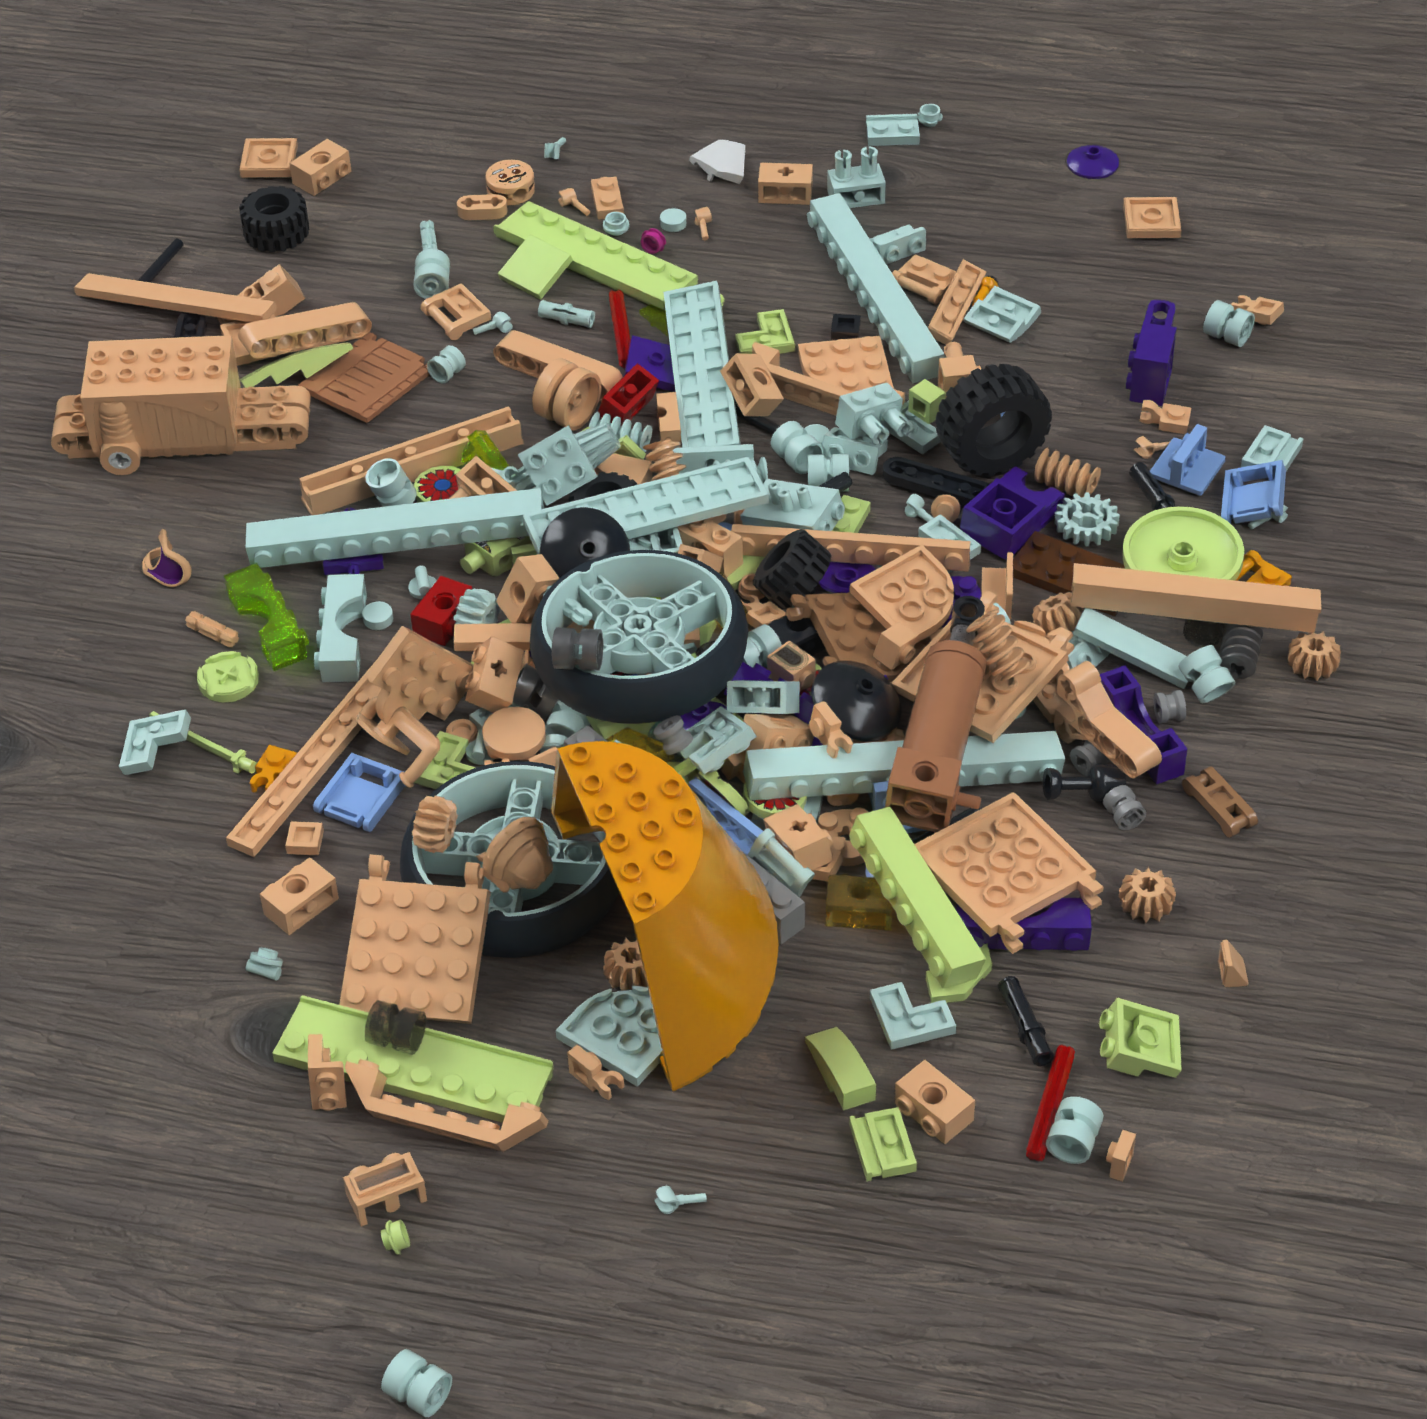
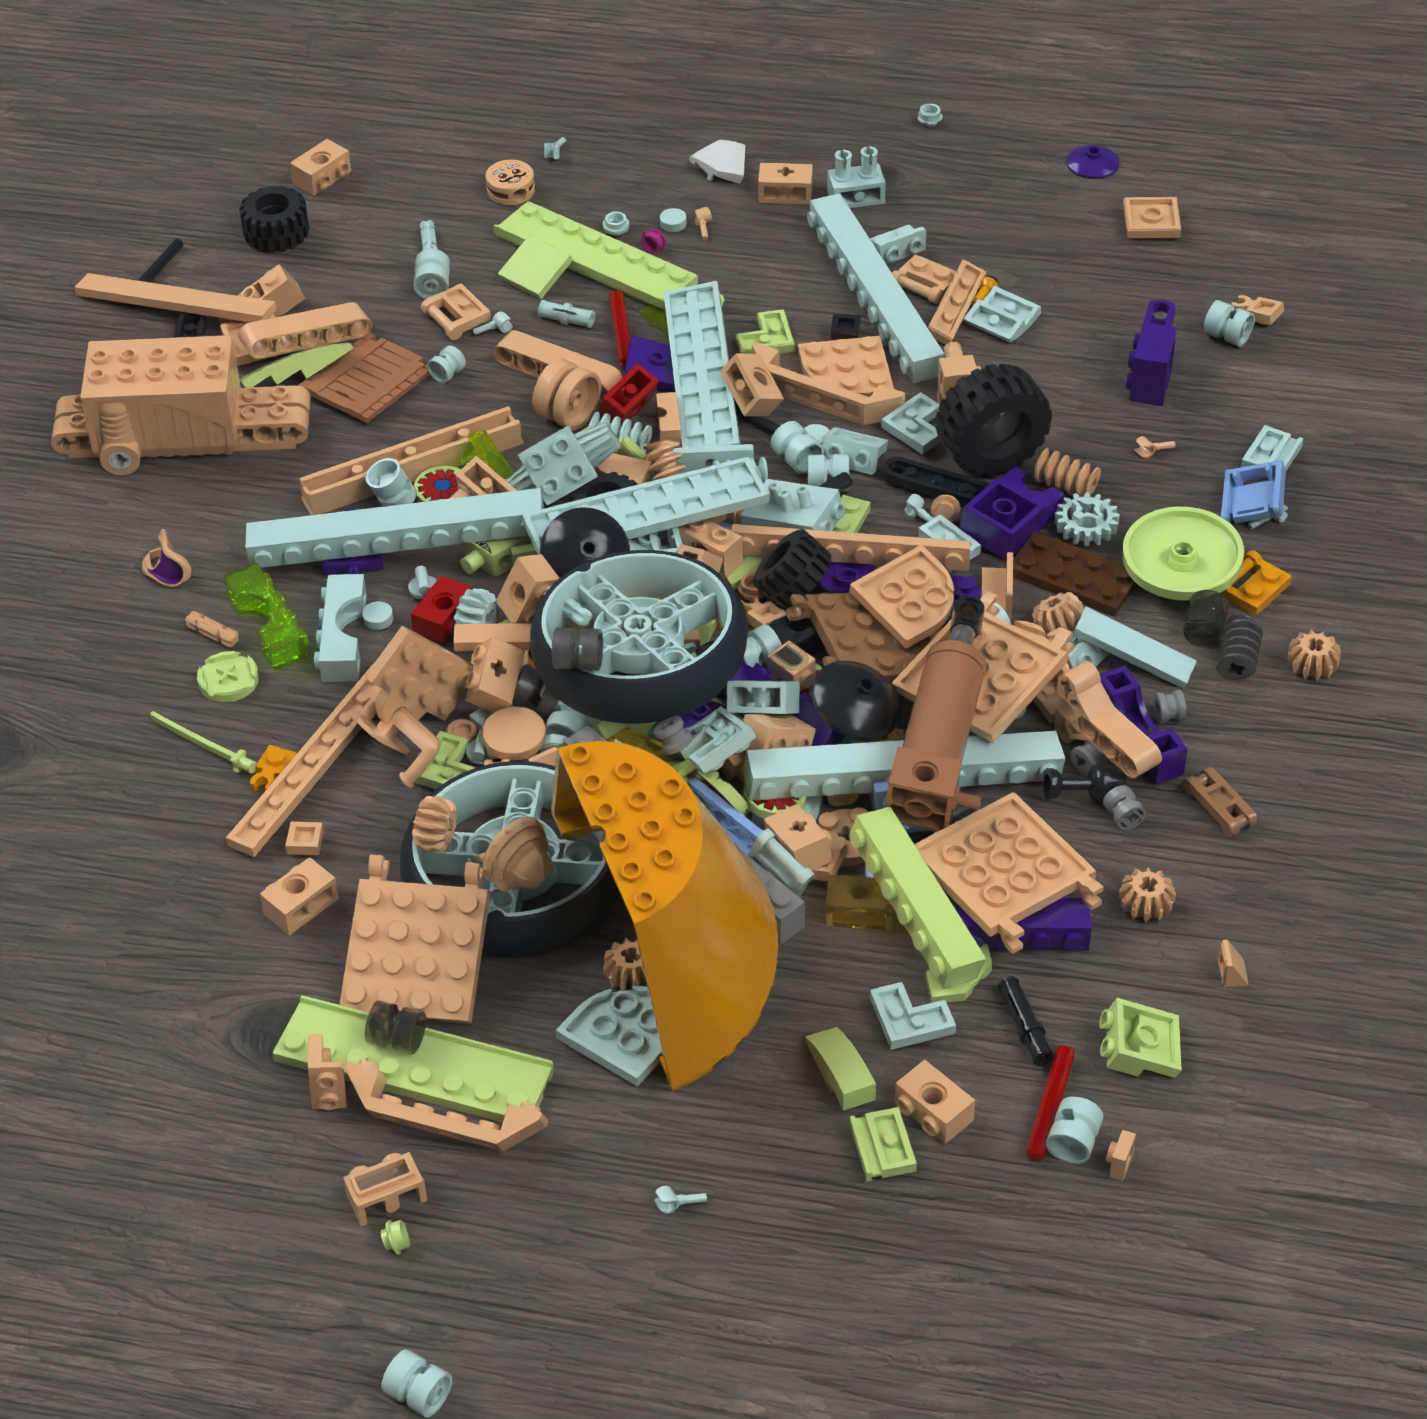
(147, 734): light aqua plate -> none
(265, 963): light aqua plate -> none
(268, 157): light nougat plate -> none
(356, 799): light blue container -> none
(482, 207): light nougat beam -> none
(507, 473): light aqua hand -> none
(569, 197): light nougat hand -> none
(588, 1070): light nougat plate -> none
(606, 196): light nougat plate -> none
(826, 728): light nougat plate -> none
(872, 413): light aqua brick -> none
(892, 129): light aqua plate -> none
(895, 646): light nougat plate -> none
(925, 400): yellowish green plate -> none
(999, 645): light nougat piece -> none
(1150, 487): black pin -> none
(1169, 417): light nougat plate -> none
(1188, 463): light blue bracket -> none
(1195, 598): light nougat tile -> none
(1207, 674): light aqua wheel -> none

